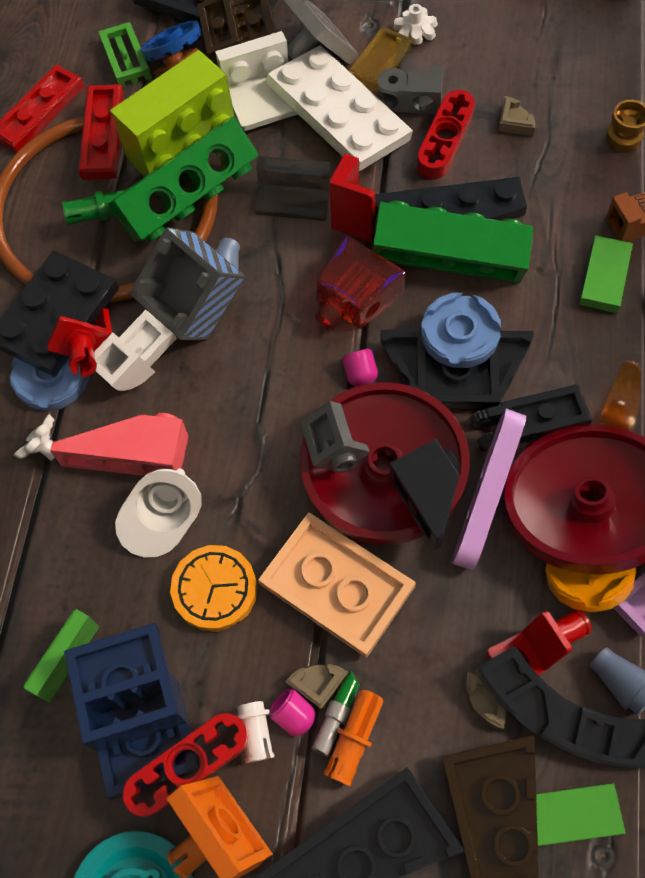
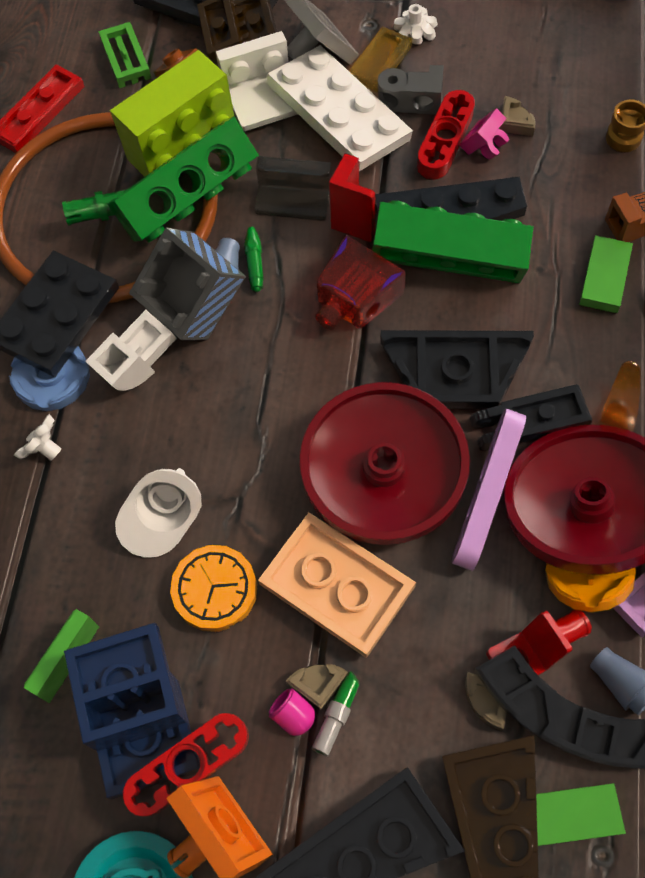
(80, 341): red bracket -> none
(100, 137): red tile -> none
(127, 446): coral slope -> none
(171, 40): blue wheel -> none
(253, 252): none -> green piece
(259, 741): white pin -> none
(331, 440): dark grey bracket -> none
(354, 737): orange axle -> none
(360, 367): dark pink piece -> none
(427, 486): black slope -> none
(460, 330): medium blue tile -> none
(484, 134): none -> dark pink tile

